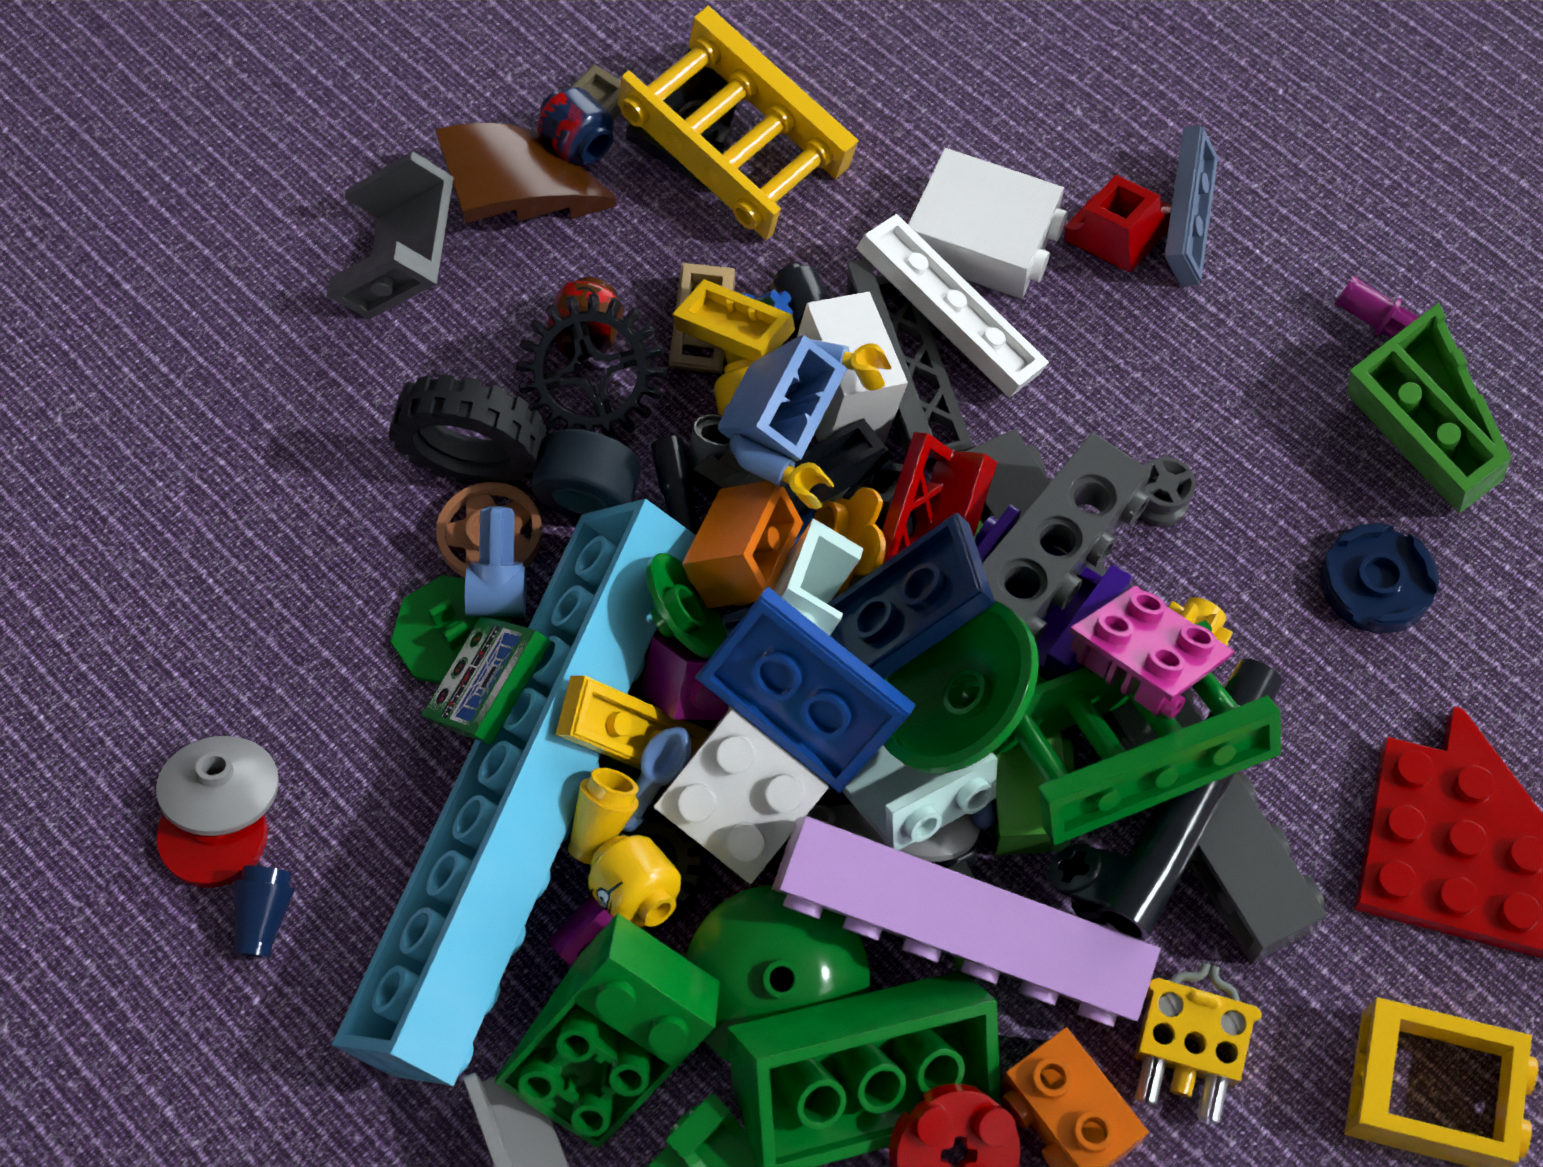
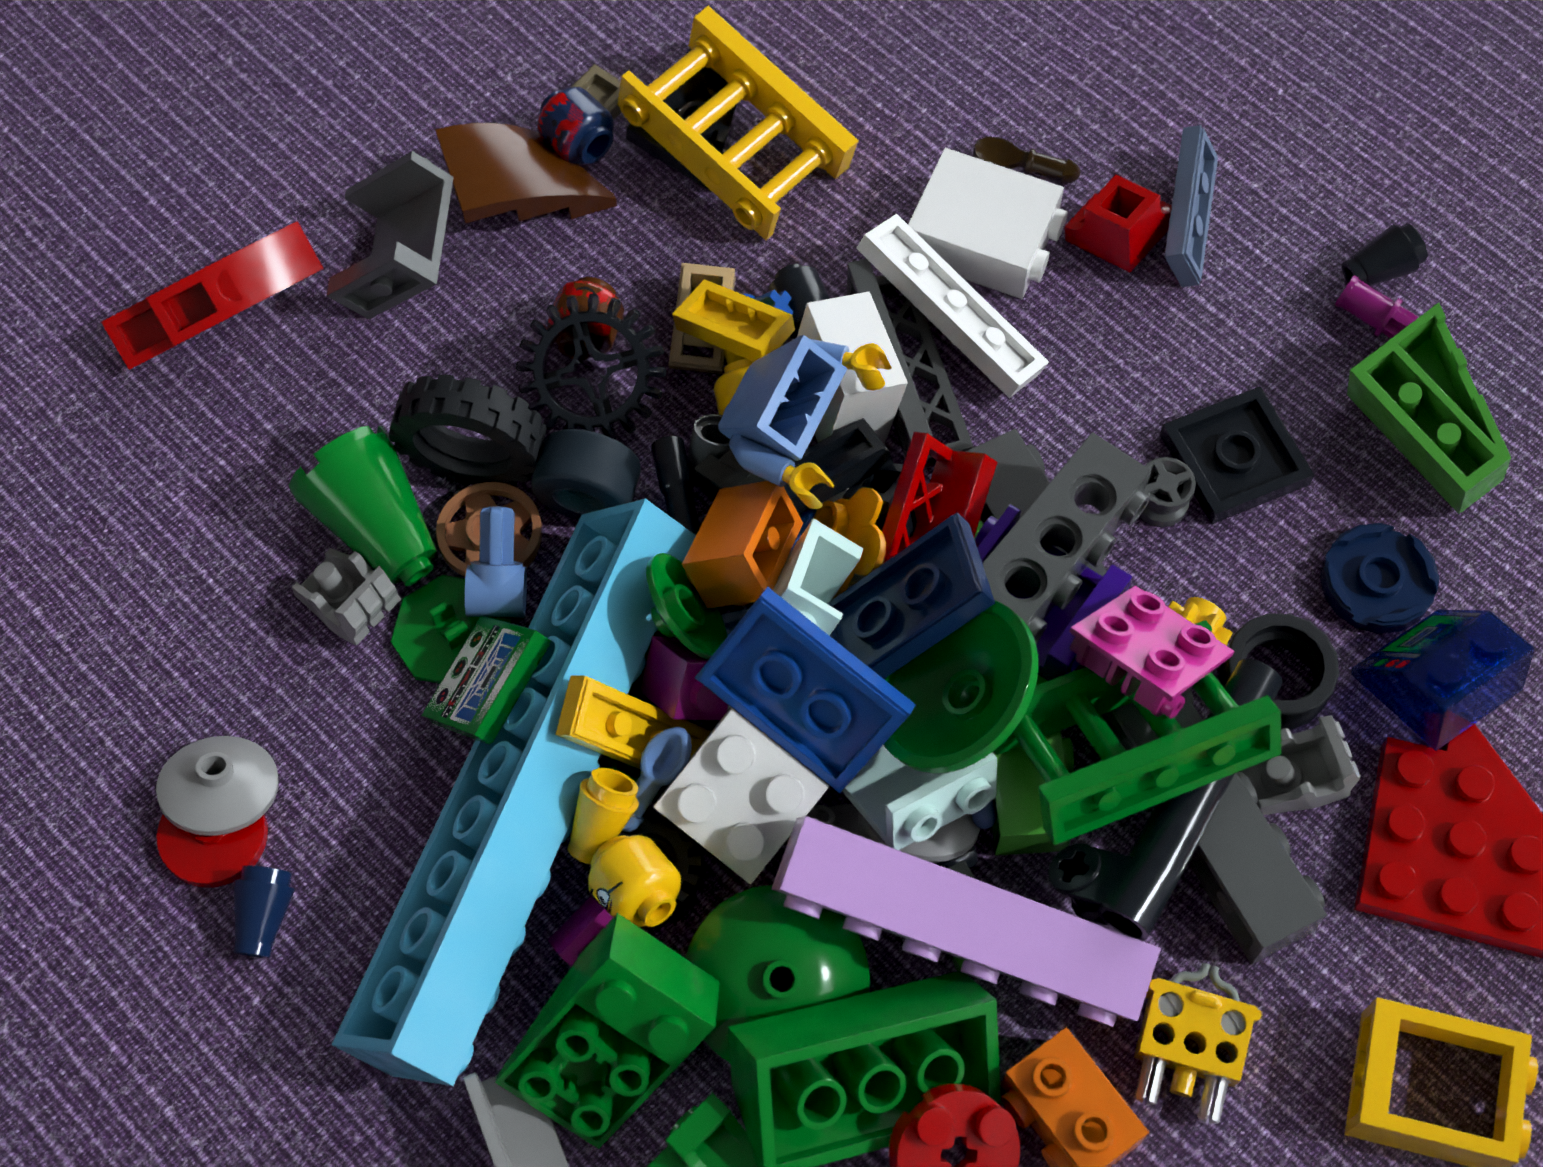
(212, 295): none -> red slope
(347, 594): none -> light grey hand
(368, 503): none -> green cone
(1006, 154): none -> dark brown piece
(1237, 454): none -> black tile
(1305, 641): none -> black tyre
(1308, 773): none -> light grey hand
(1387, 256): none -> black cone
(1447, 672): none -> clear blue slope

